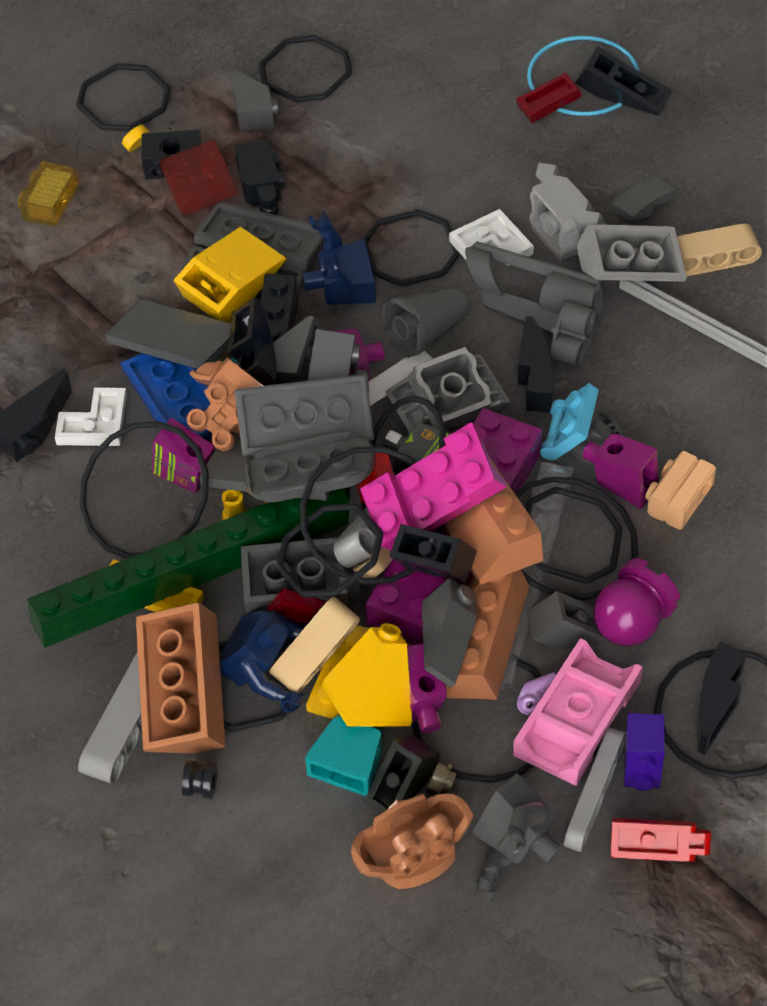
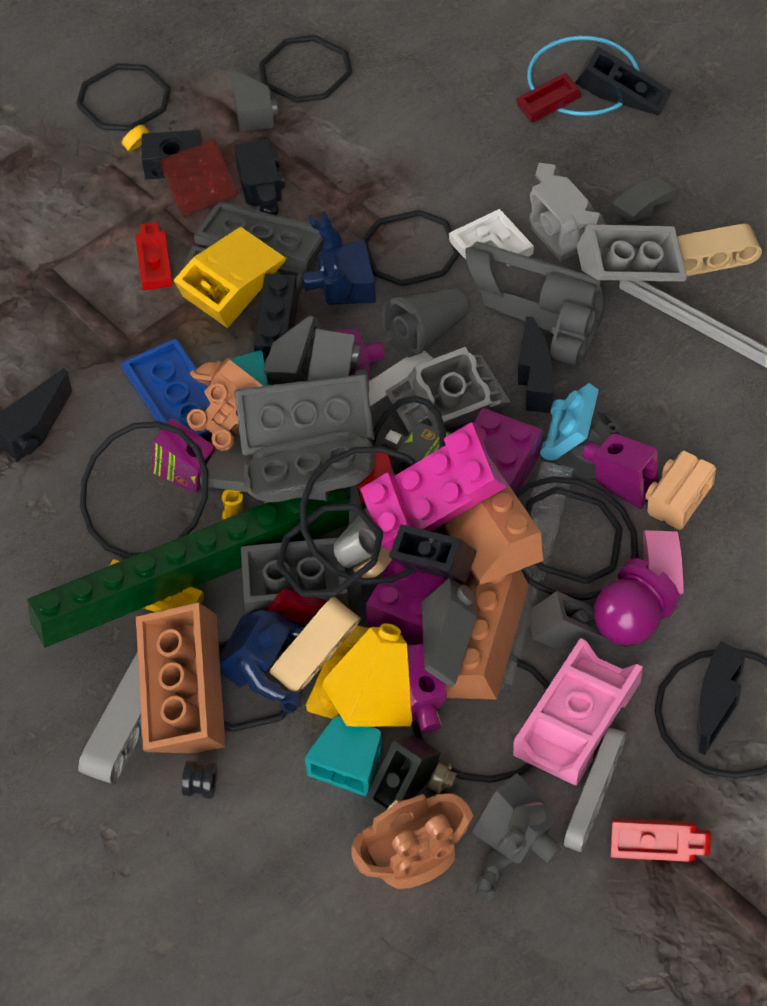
(48, 193): clear yellow brick -> none
(94, 426): white plate -> none
(153, 257): none -> red hinge
(171, 334): dark grey tile -> none
(252, 342): black slope -> none
(532, 693): lavender arm -> none
(644, 751): dark purple brick -> none
(664, 555): none -> bright pink slope

